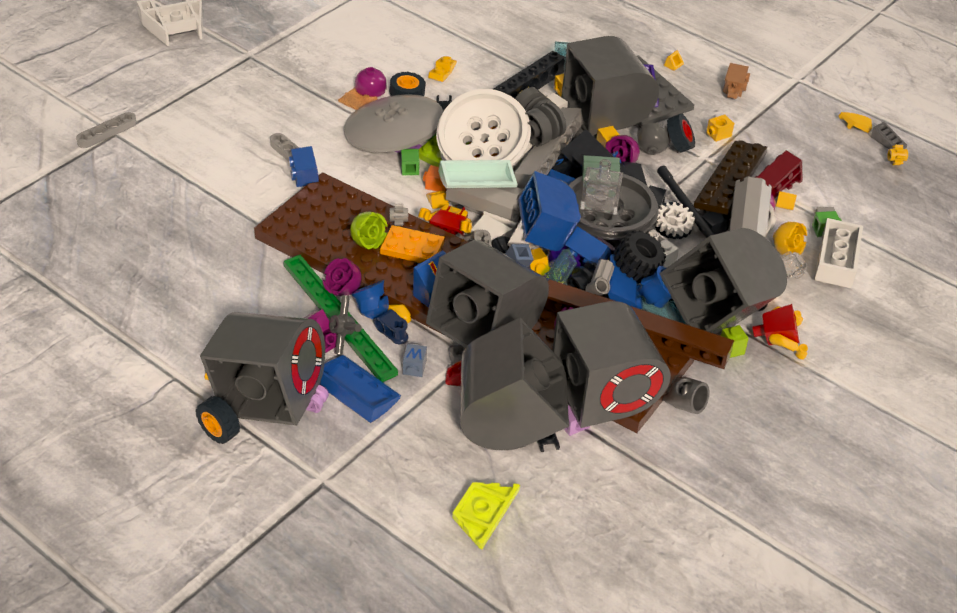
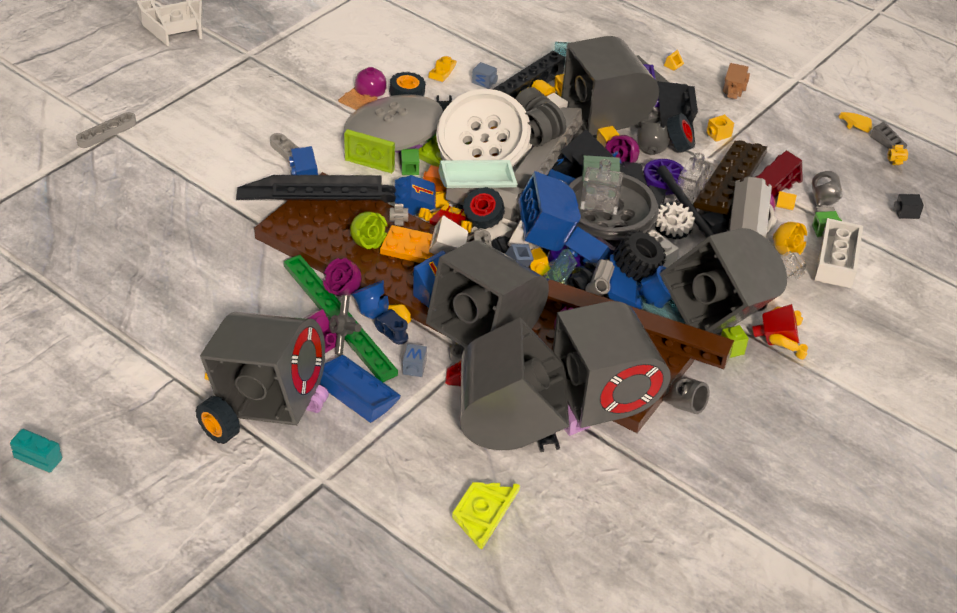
(36, 450): none -> teal brick
(318, 188): none -> black hinge
(369, 151): none -> lime plate
(415, 194): none -> blue slope
(447, 236): none -> white torso
(484, 75): none -> sand blue brick
(486, 217): none -> black wheel
(544, 87): none -> yellow brick
(653, 178): none -> dark purple wheel
(676, 99): none -> black bracket
(694, 177): none -> clear brick
(829, 192): none -> flat silver piece
(908, 206): none -> black brick

